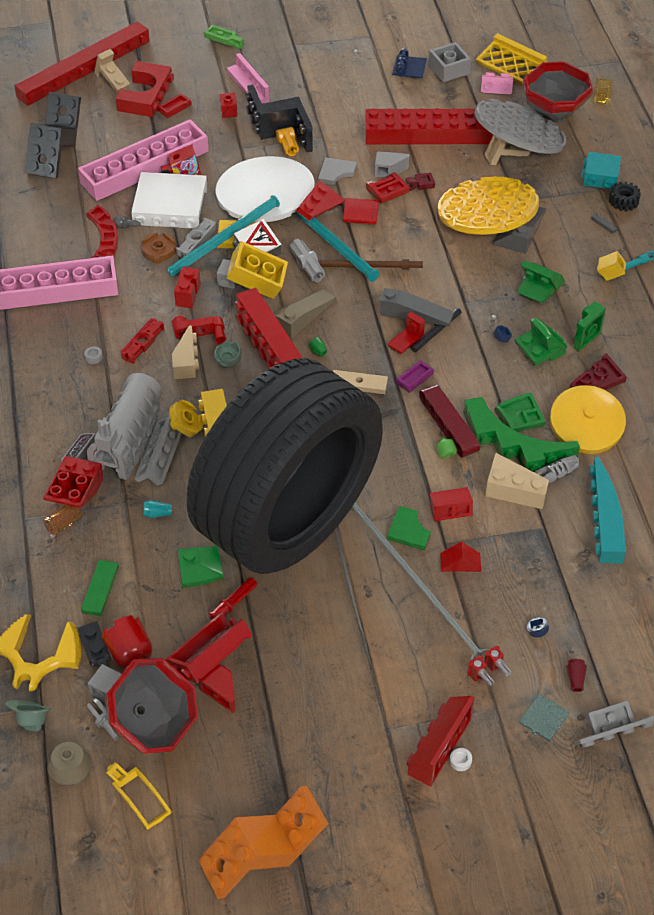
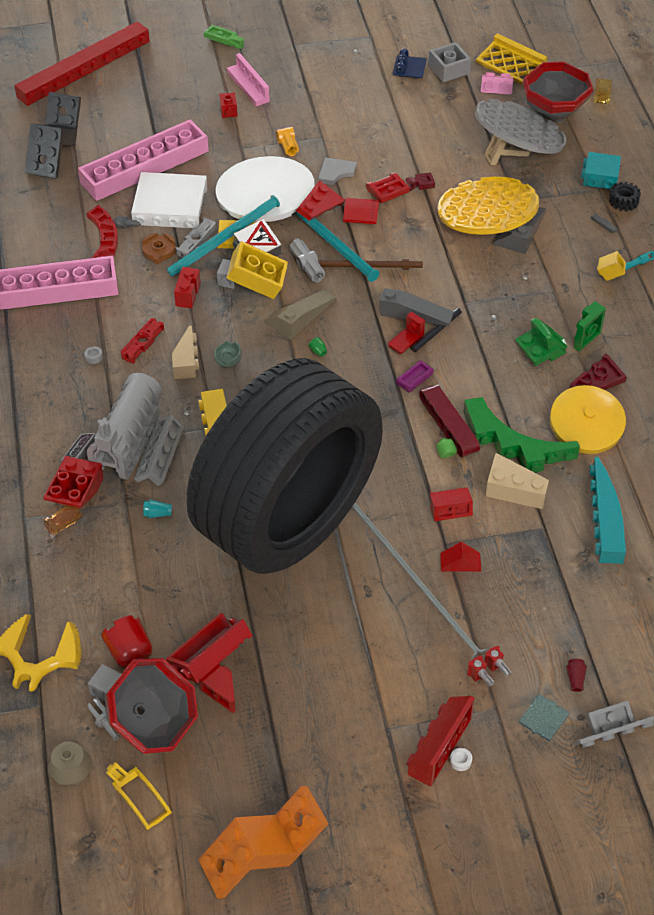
(28, 714): sand green piece -> none
(93, 644): black hinge -> none
(100, 588): green tile -> none
(107, 68): tan bracket -> none
(145, 102): red arch -> none
(174, 105): red tile -> none
(182, 162): red torso -> none
(185, 418): yellow plate -> none
(199, 566): green plate -> none
(207, 326): red beam -> none
(226, 606): red axle -> none
(264, 329): red brick -> none
(279, 115): black bracket -> none
(365, 382): tan tile -> none
(390, 162): light grey slope -> none
(408, 530): green tile -> none
(424, 127): red brick -> none
(502, 333): dark blue tile -> none
(521, 413): green plate -> none
(538, 627): dark blue tile -> none
(539, 282): green piece -> none
(559, 468): light grey hinge -> none

